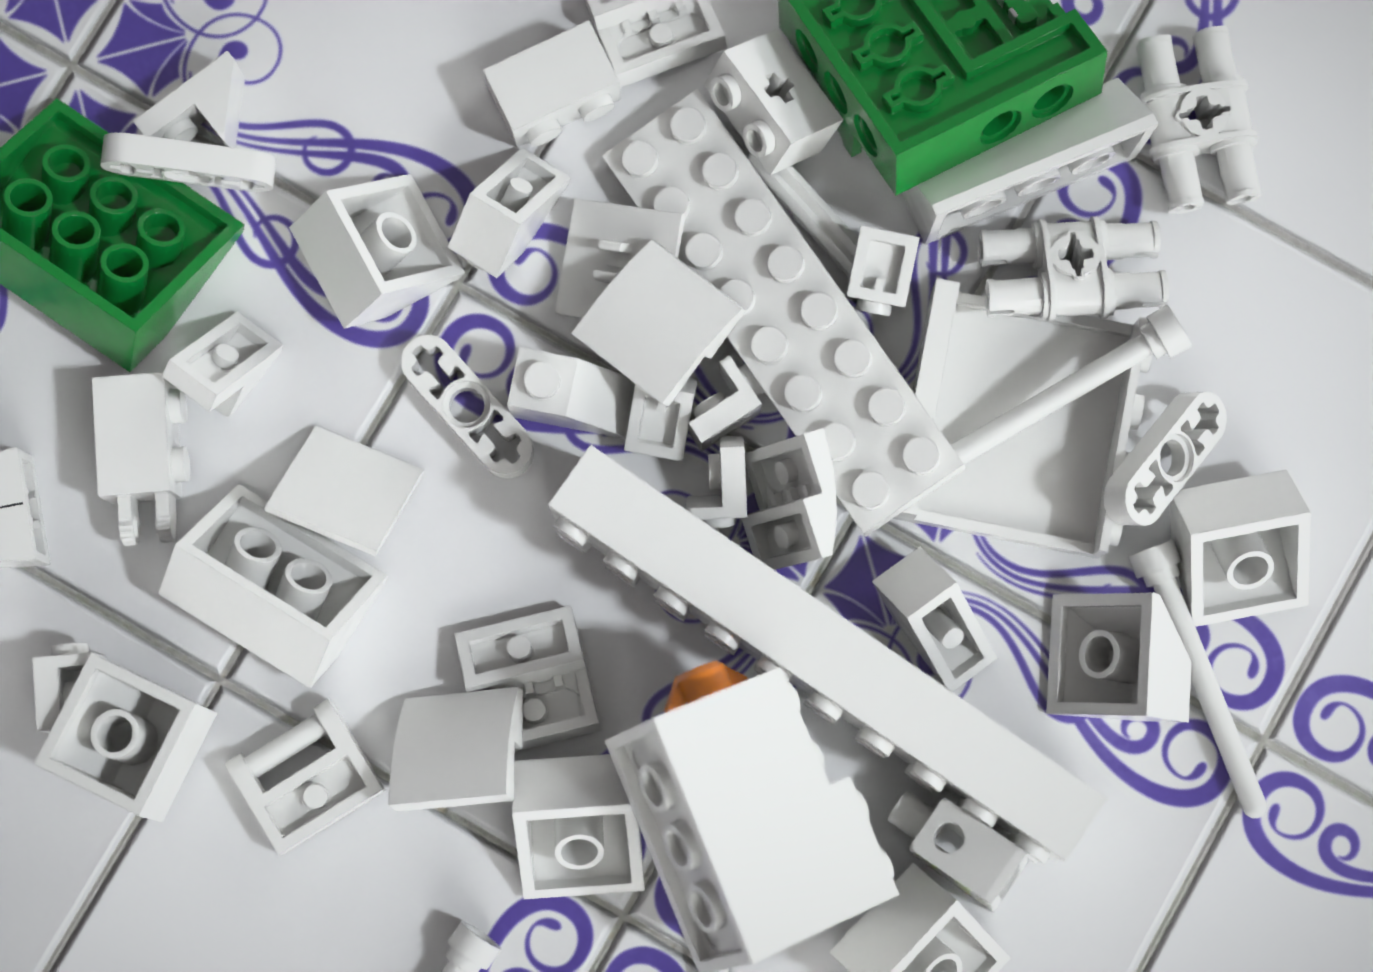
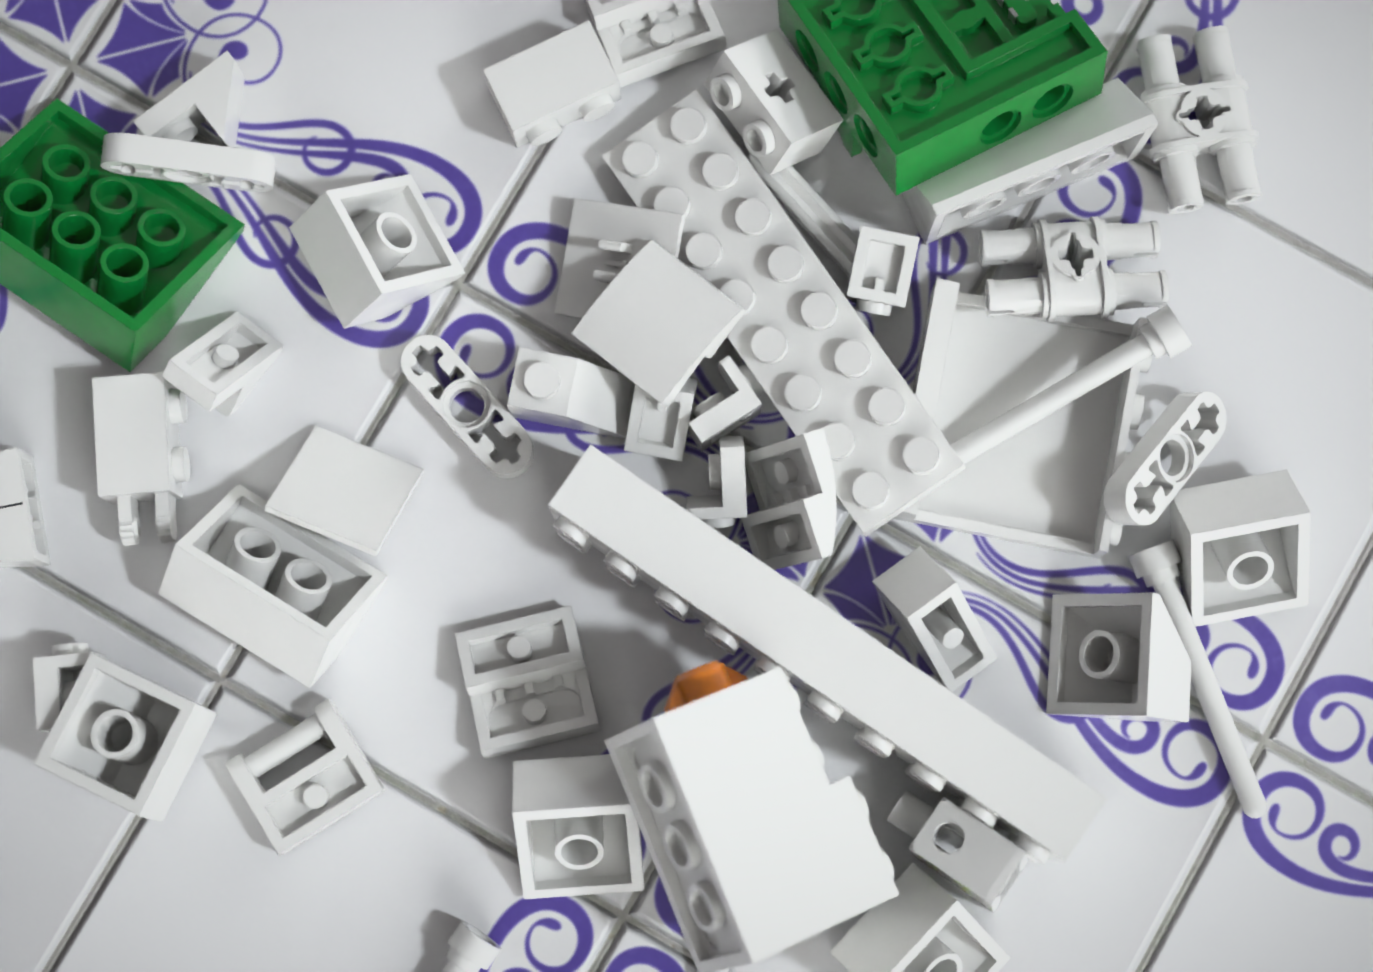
(456, 749): white slope -> none
(507, 212): white slope -> none

